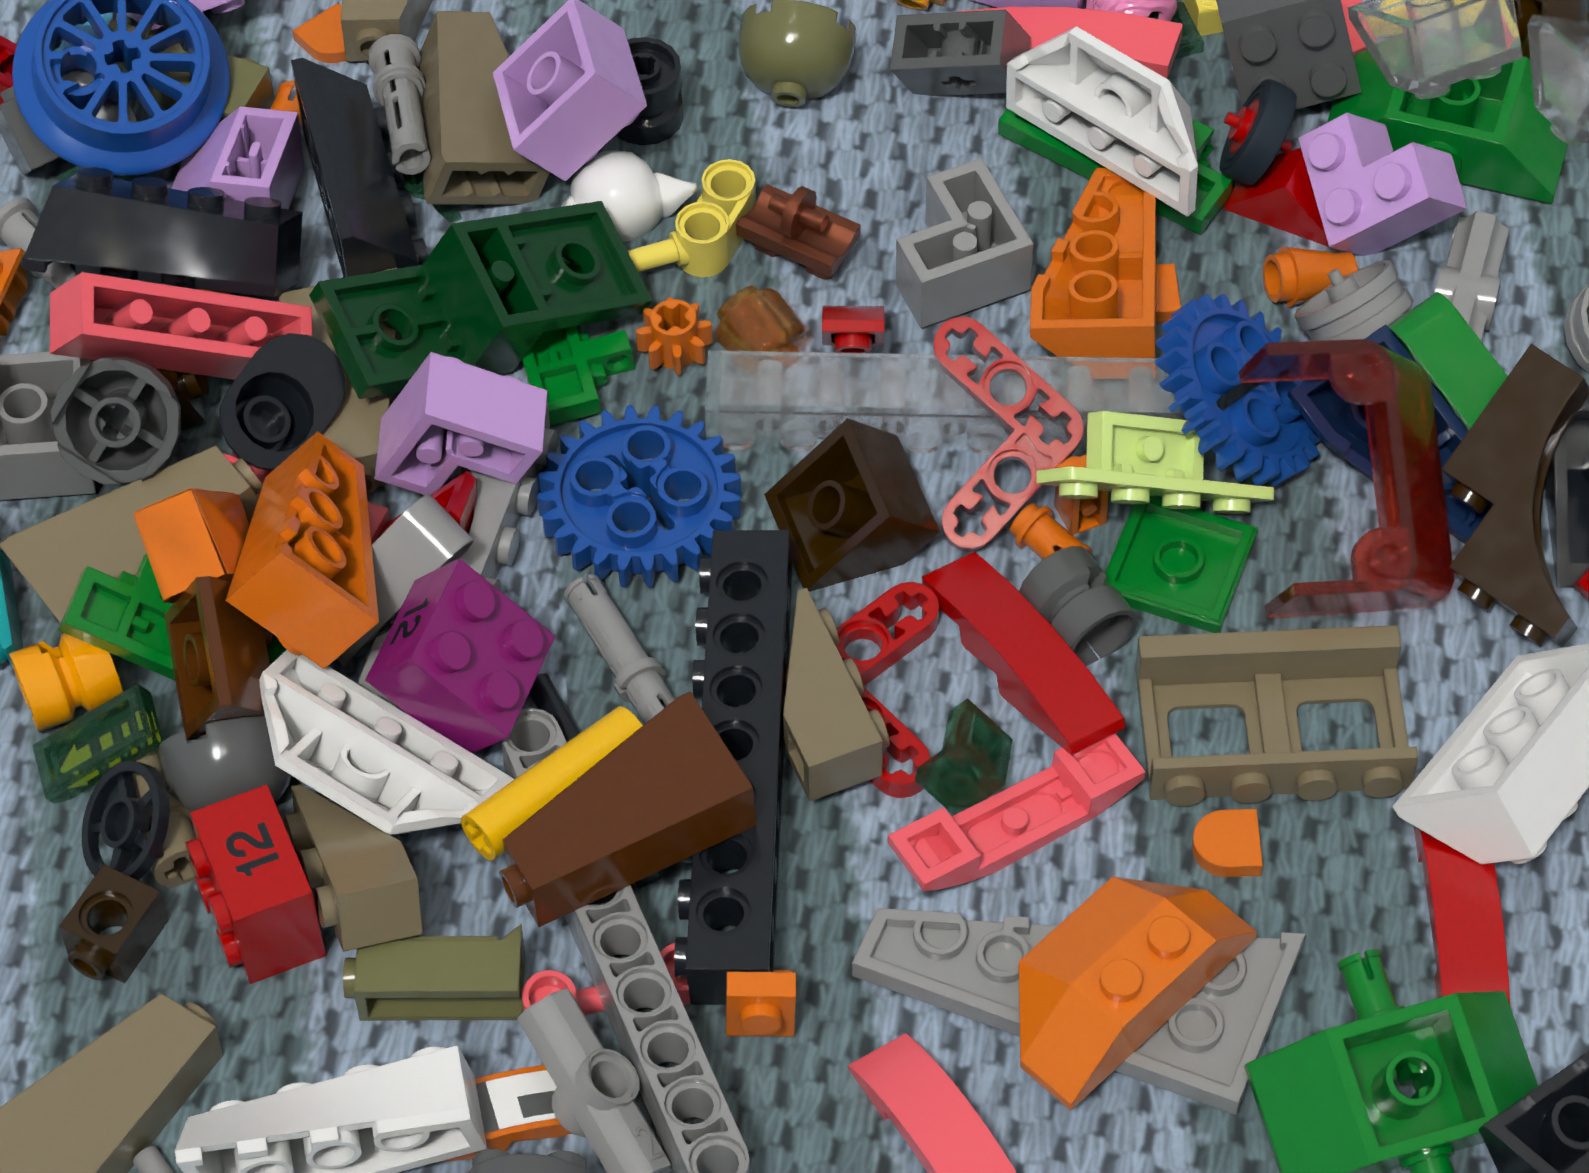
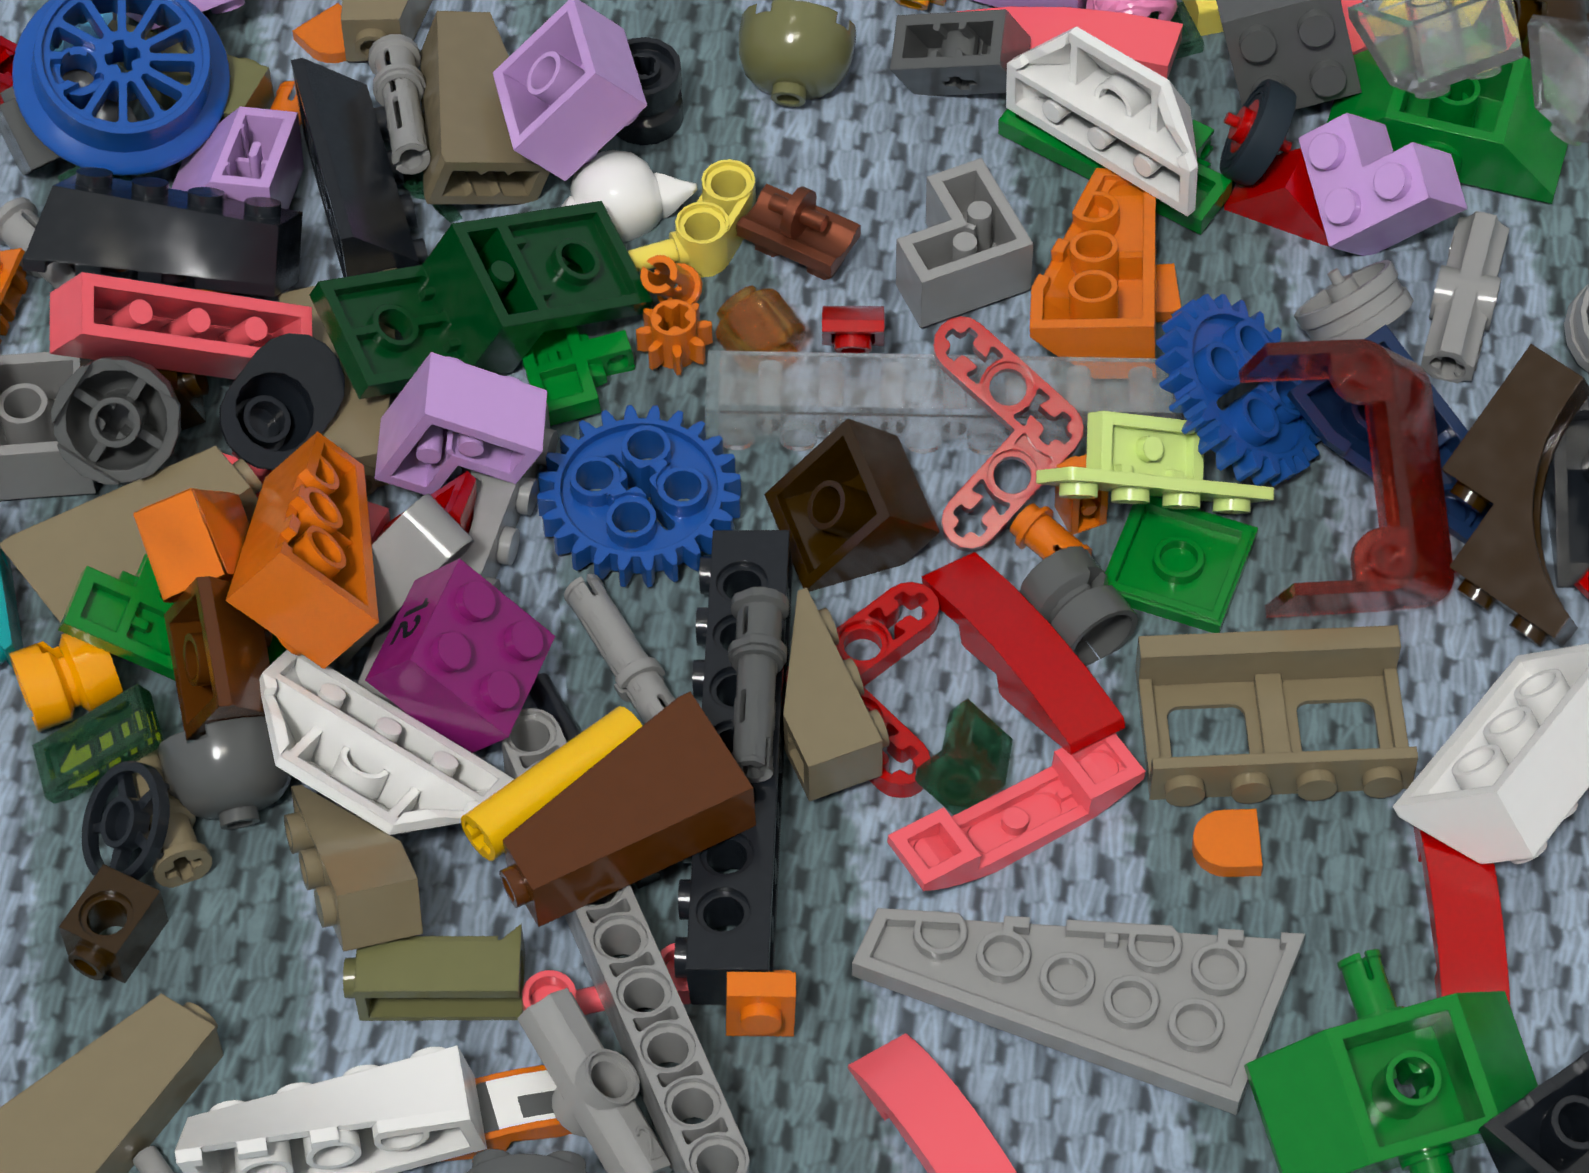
(254, 885): red brick -> none
(666, 275): none -> orange pin
(757, 658): none -> dark grey pin
(1117, 977): orange wedge -> none
(1300, 274): orange cone -> none
(1451, 356): green beam -> none

